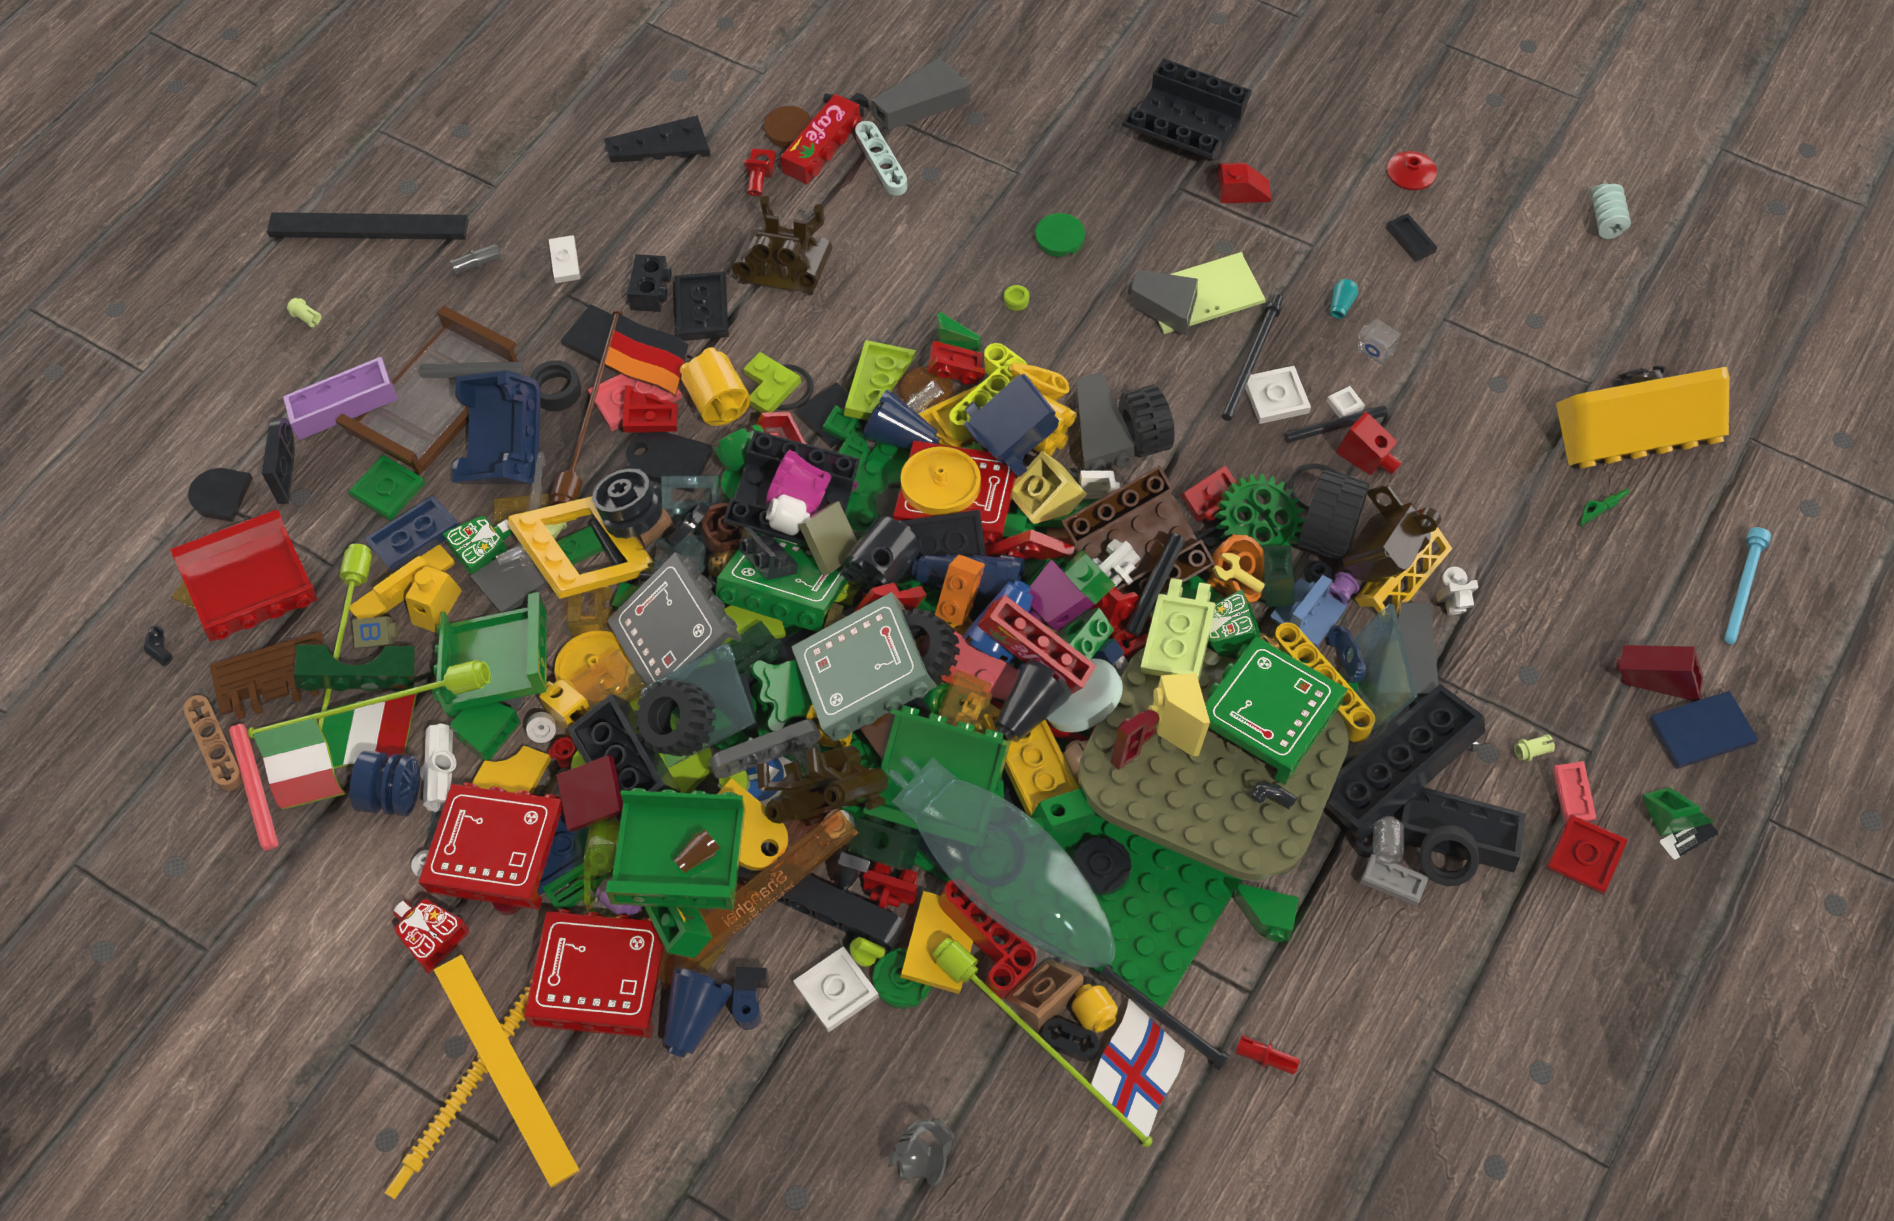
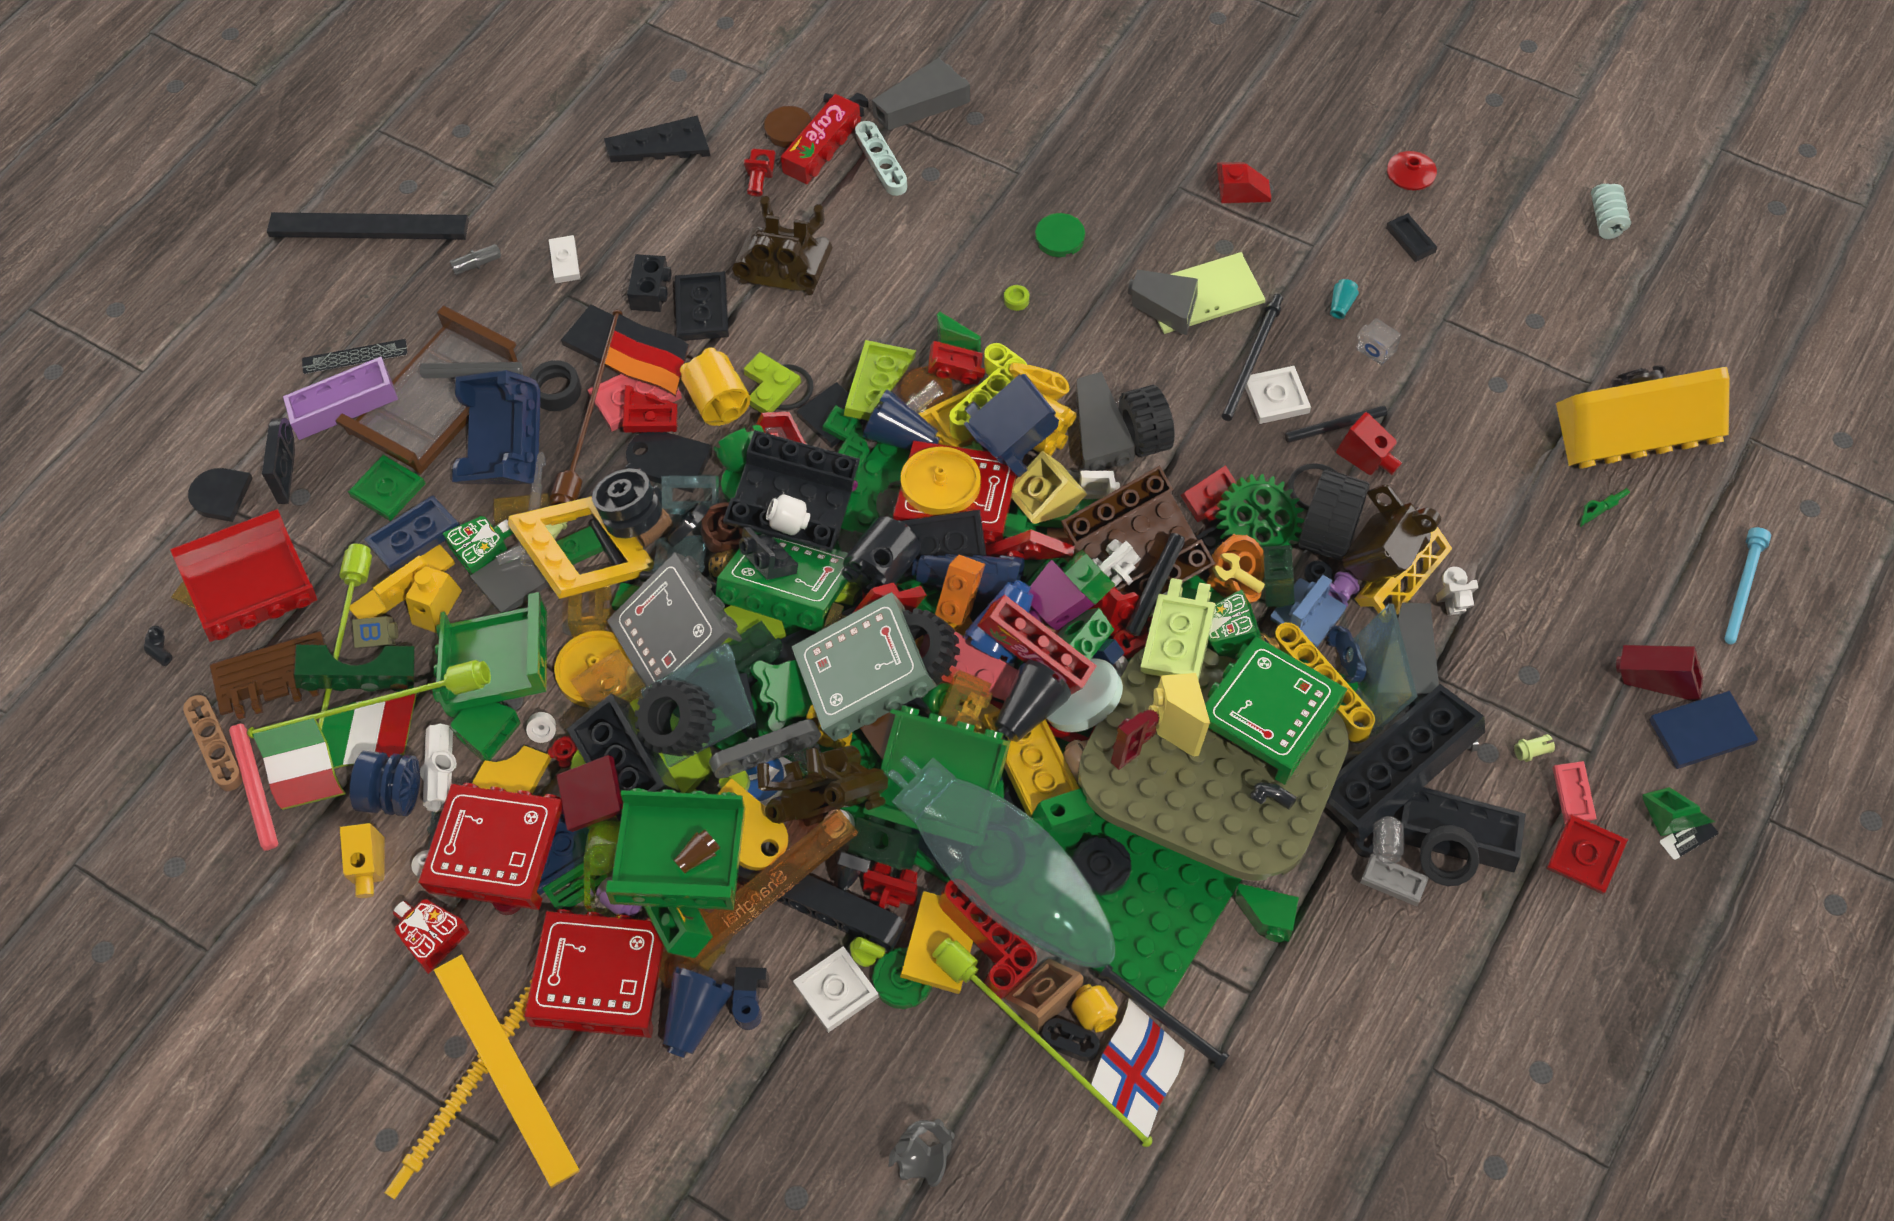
(299, 309): yellowish green pin -> none
(354, 356): none -> black sticker
(363, 857): none -> yellow torso
(561, 701): yellow torso -> none
(800, 481): dark pink piece -> none
(829, 537): olive tile -> none
(1190, 109): black slope -> none
(1267, 1055): red axle -> none
(1345, 402): white tile -> none

